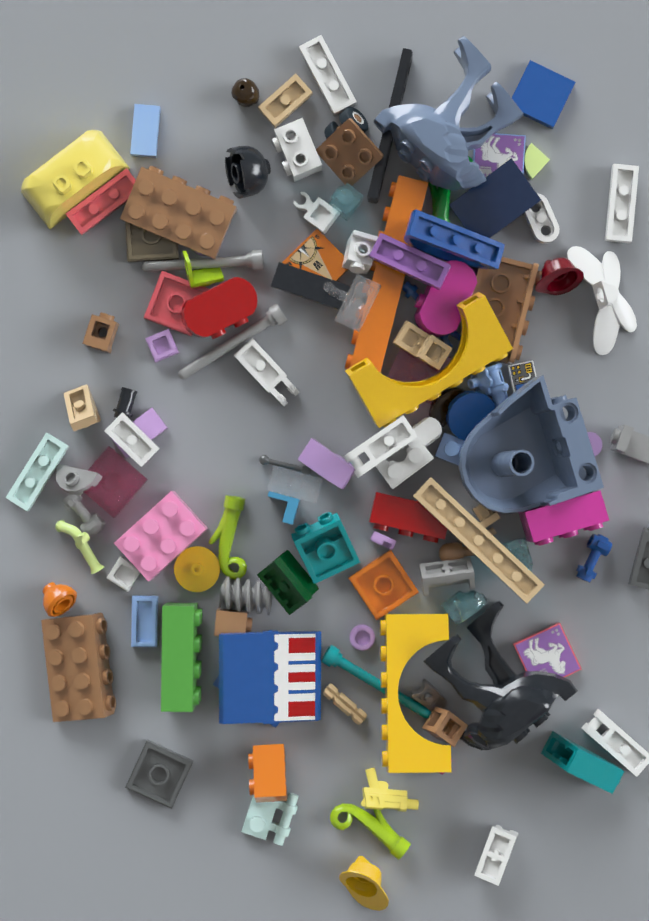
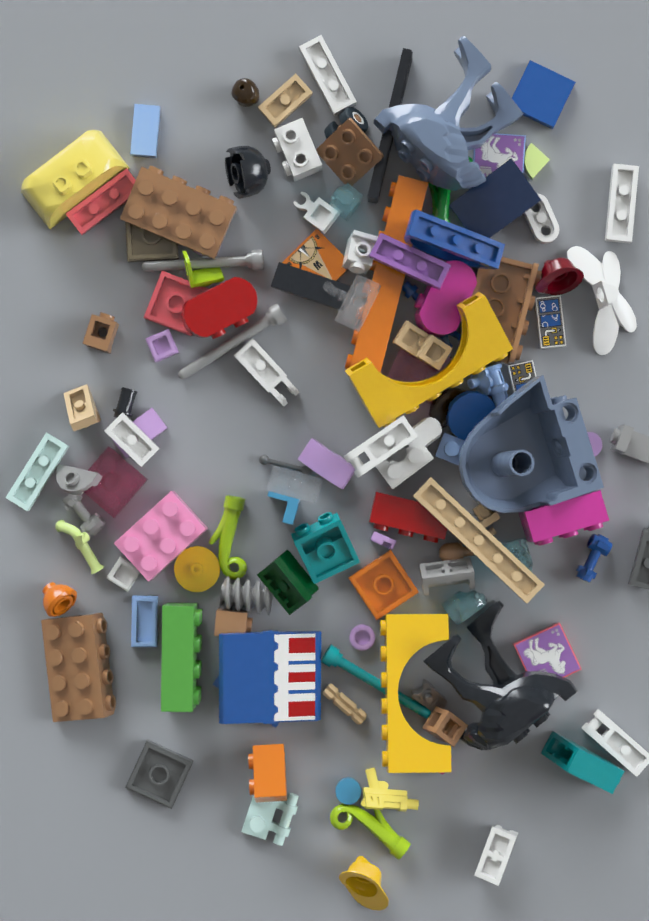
(348, 790): none -> dark azure tile
(550, 322): none -> tile

